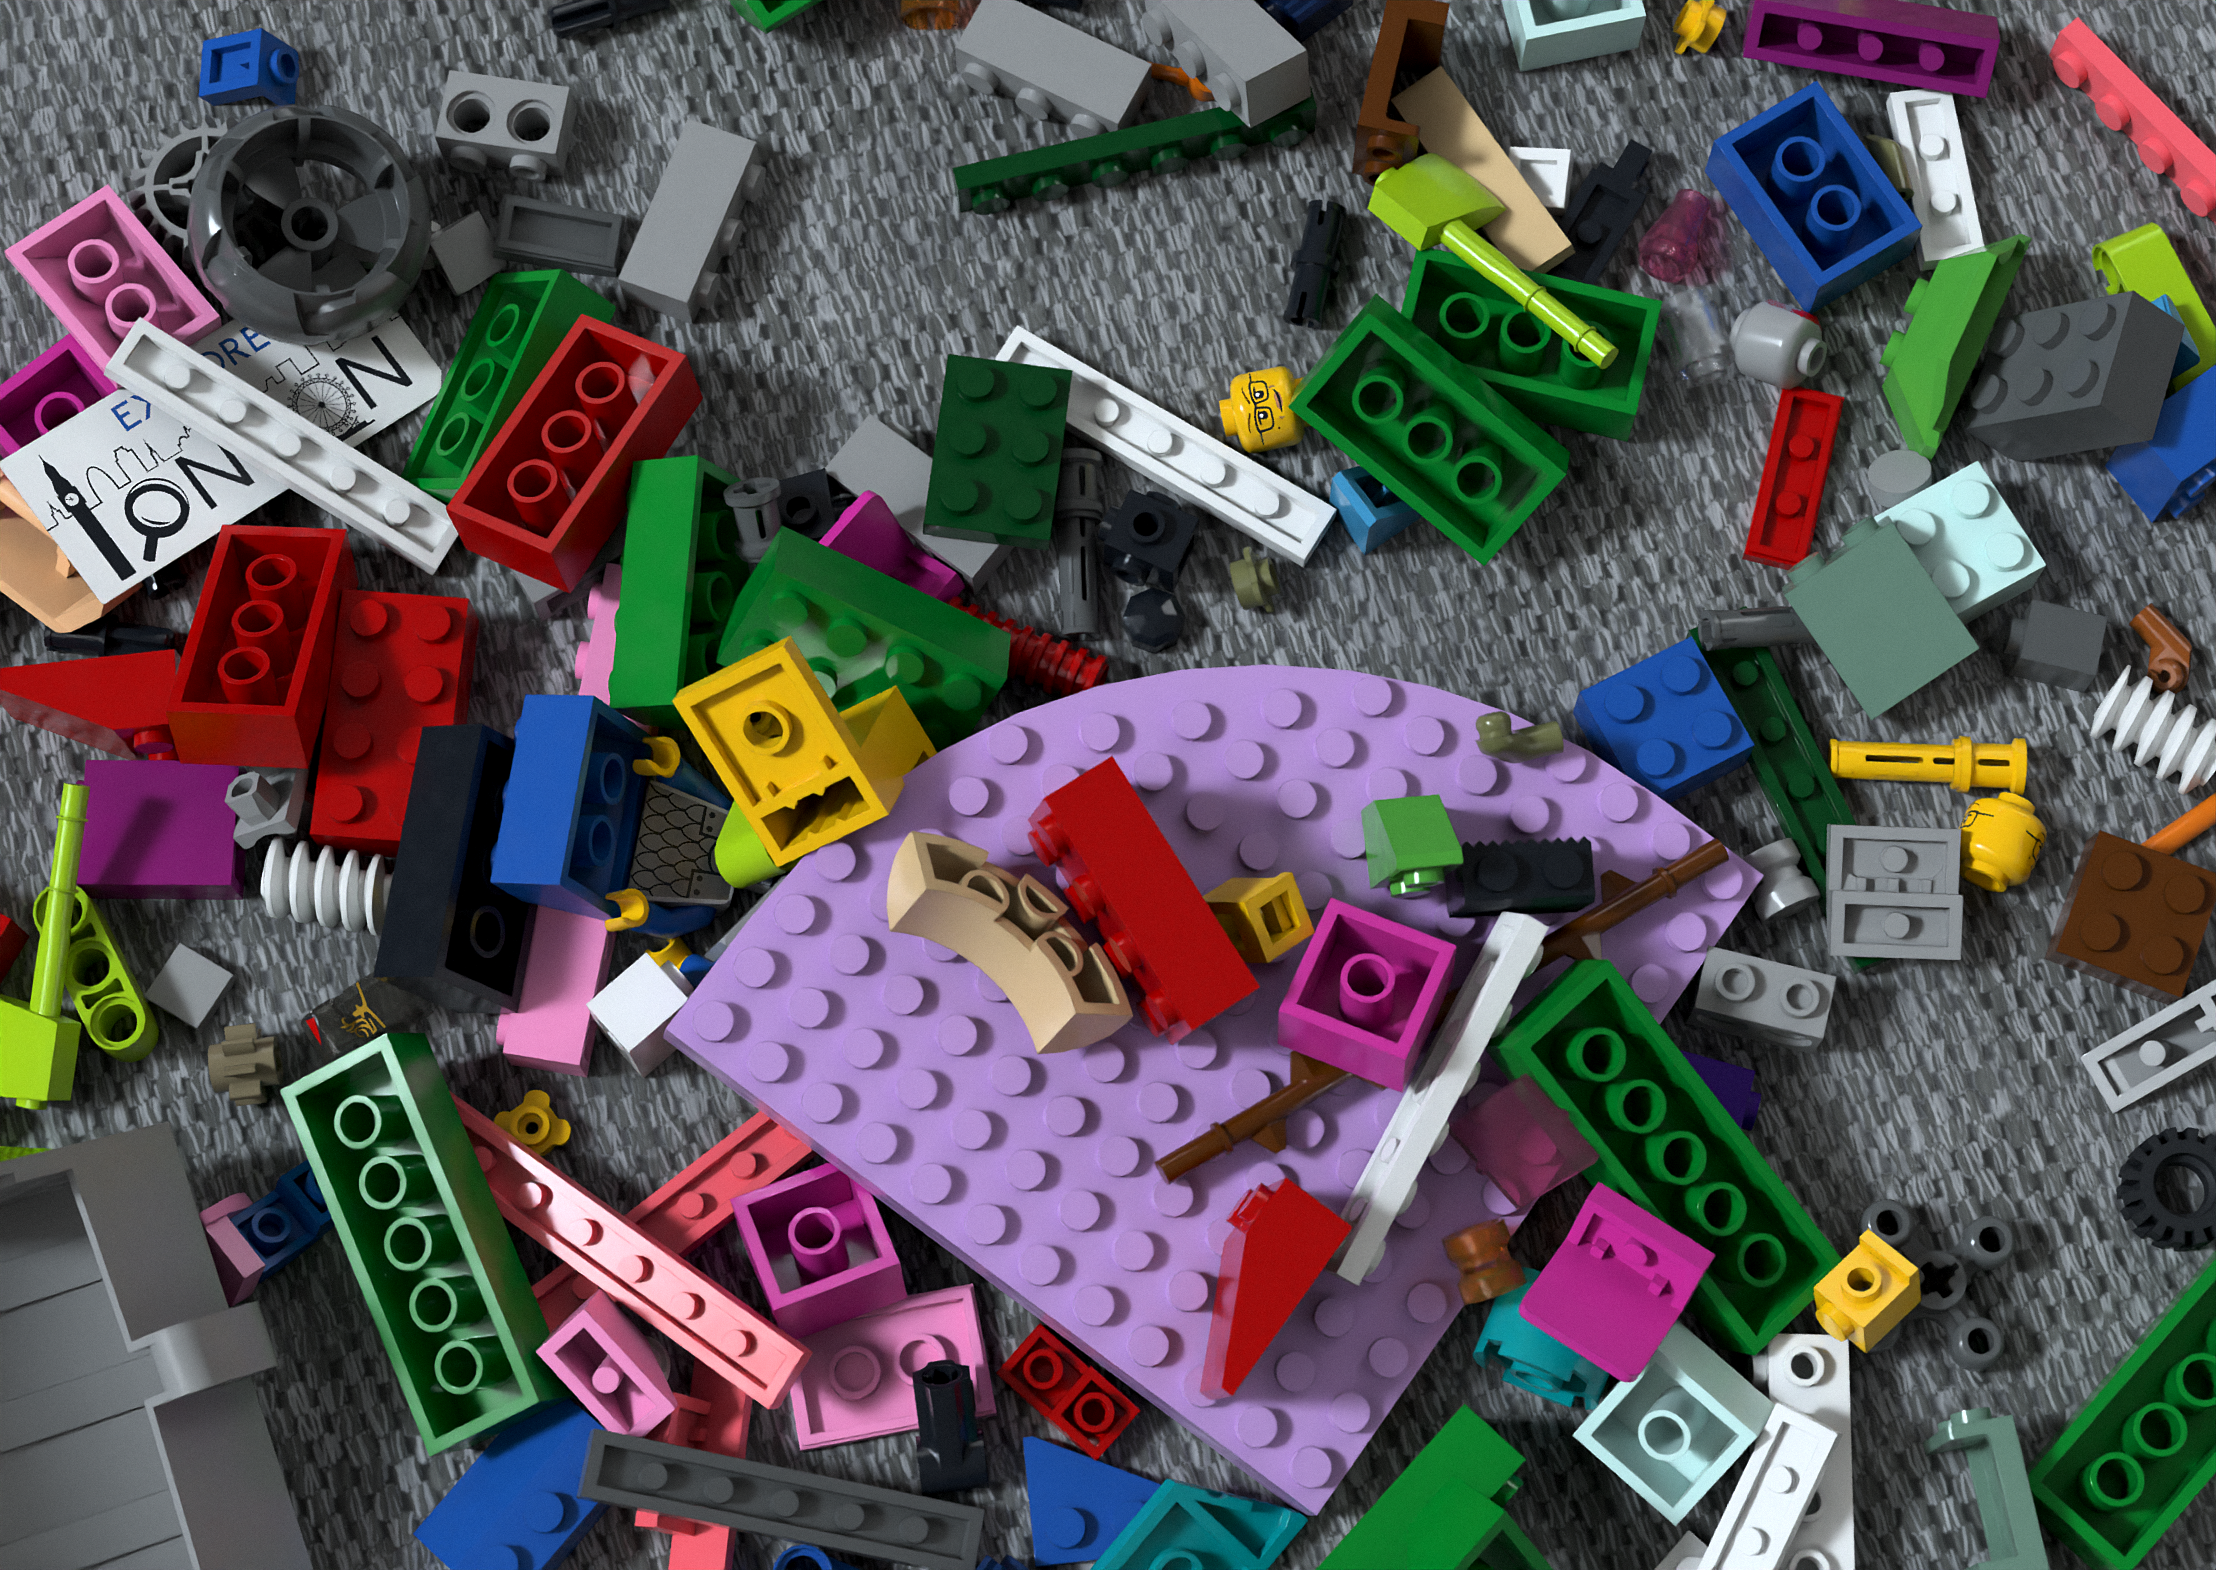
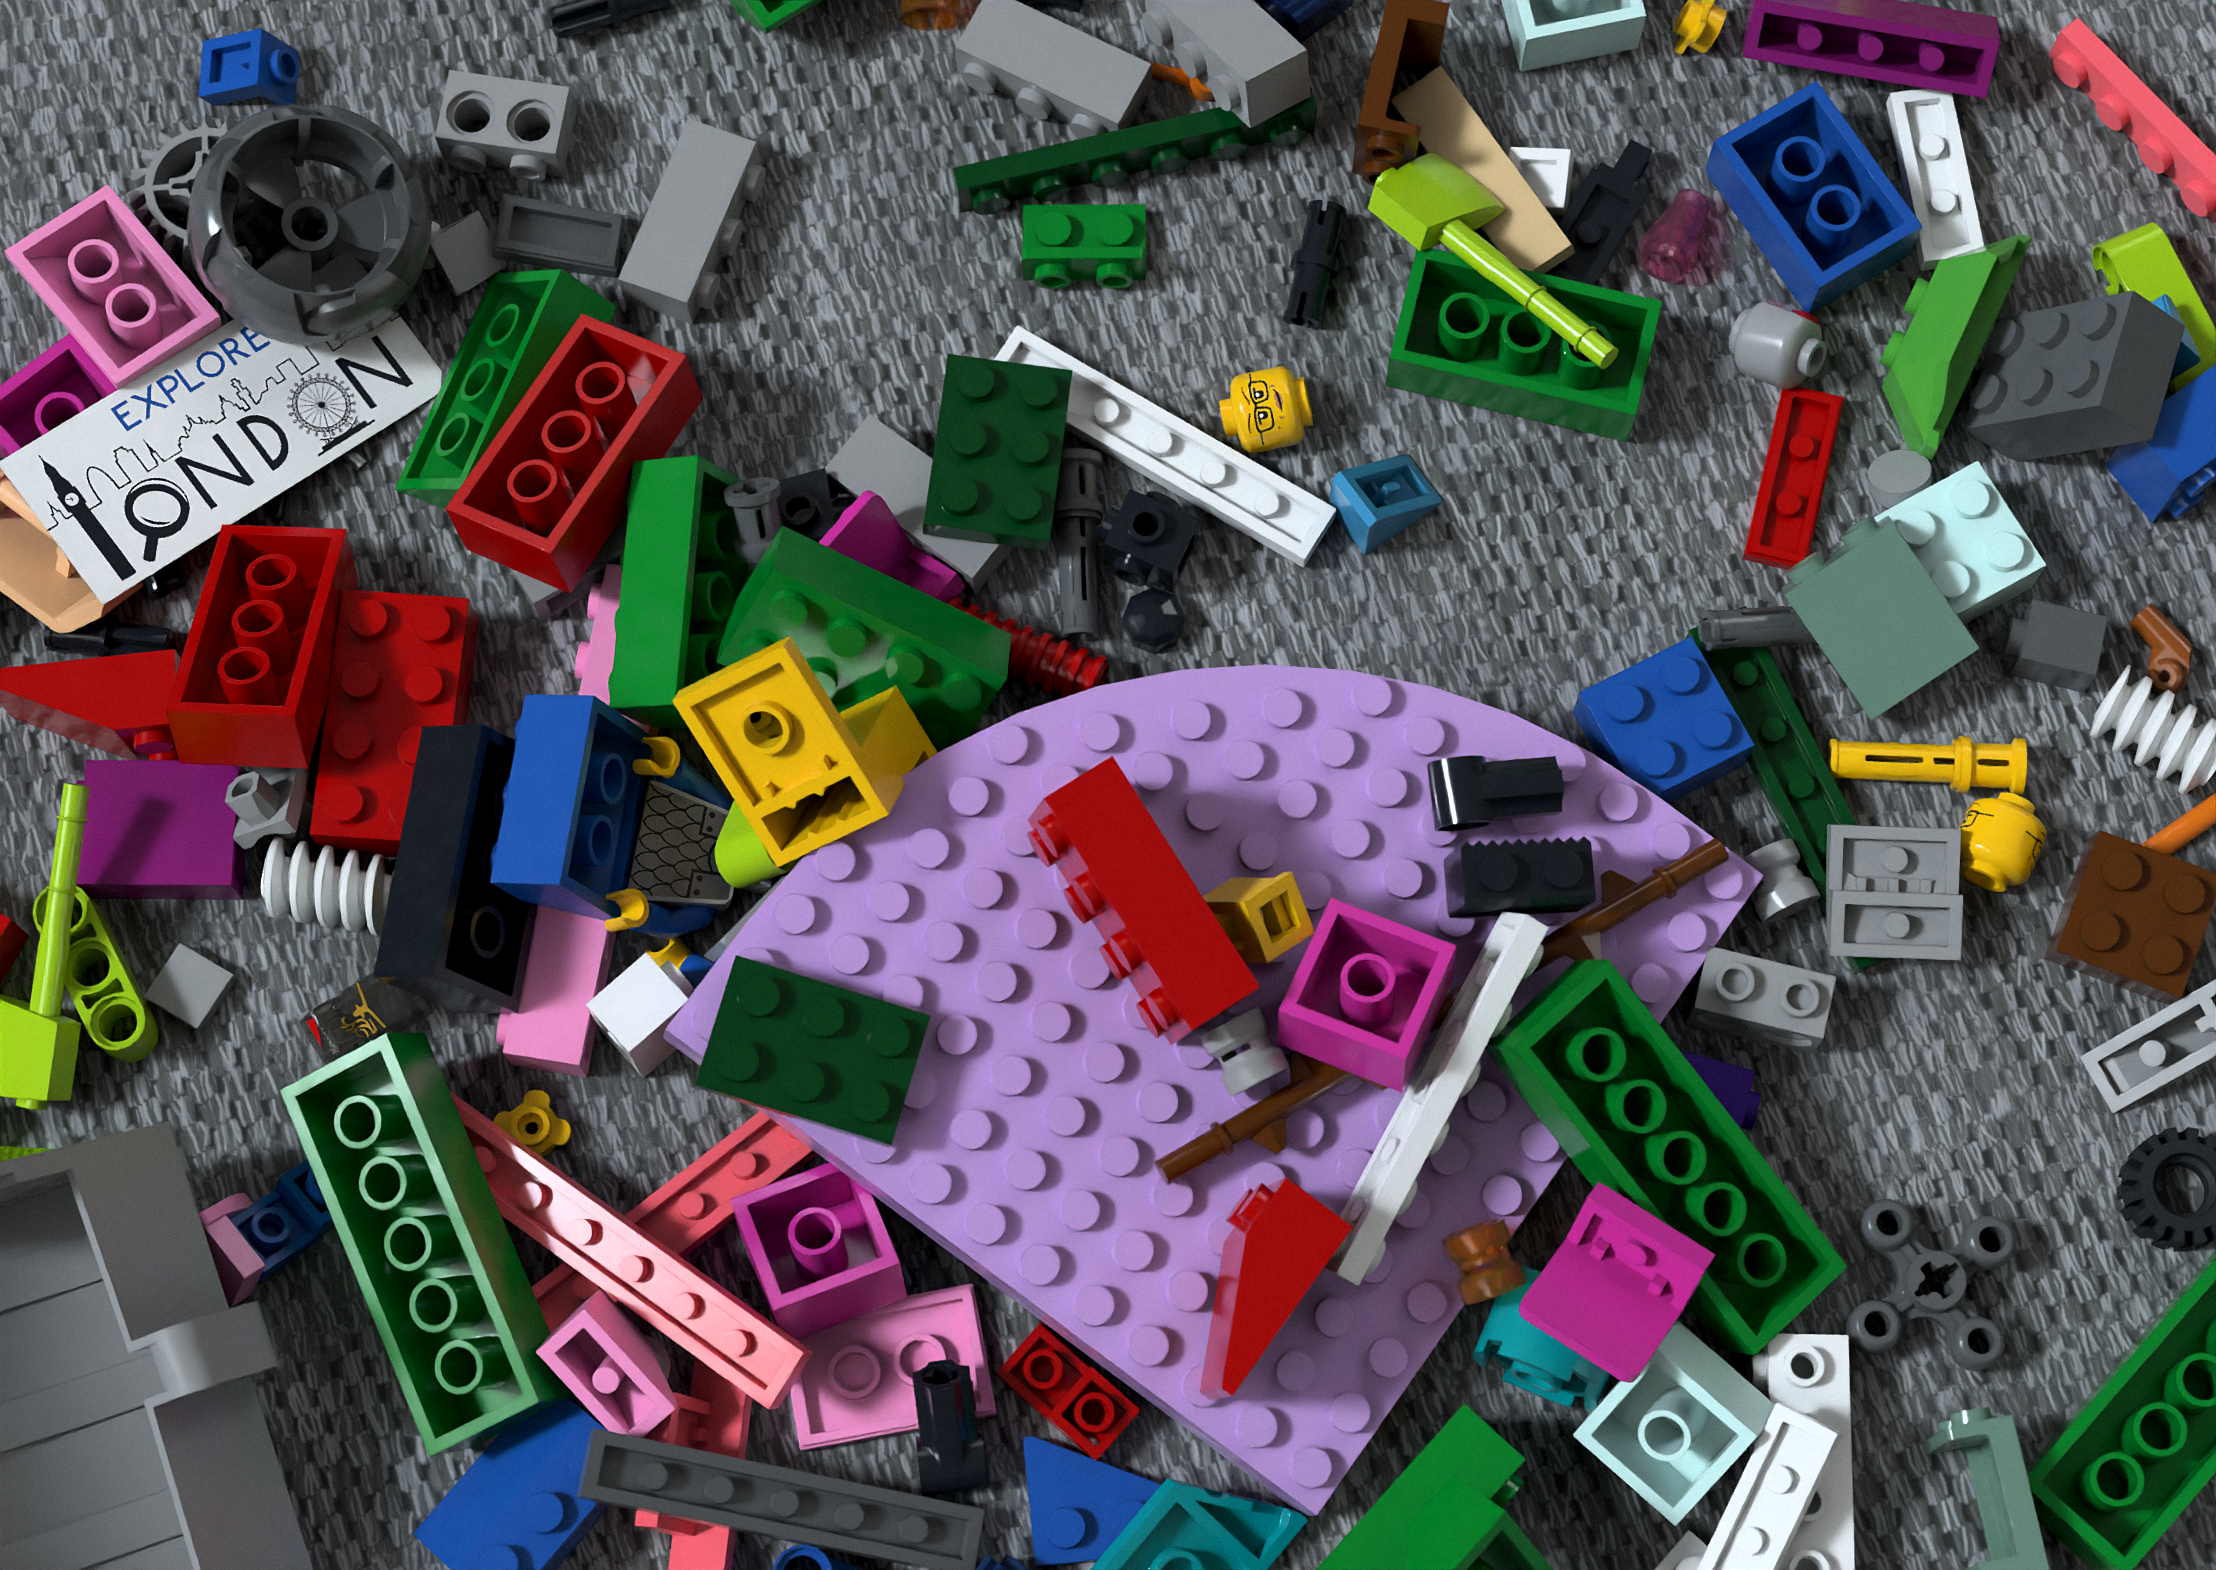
(245, 1064): dark tan gear -> none
(283, 445): white plate -> none
(812, 1051): none -> dark green plate
(1010, 933): tan brick -> none
(1084, 244): none -> green bracket
(1251, 1066): none -> light grey wheel
(1254, 581): olive plate -> none
(1409, 844): bright green slope -> none
(1430, 430): green brick -> none
(1475, 792): none -> black piece
(1517, 745): olive arm -> none
(1522, 1141): clear pink piece -> none
(1695, 337): clear brick -> none
(1868, 1314): yellow brick -> none
(1891, 161): olive arm -> none

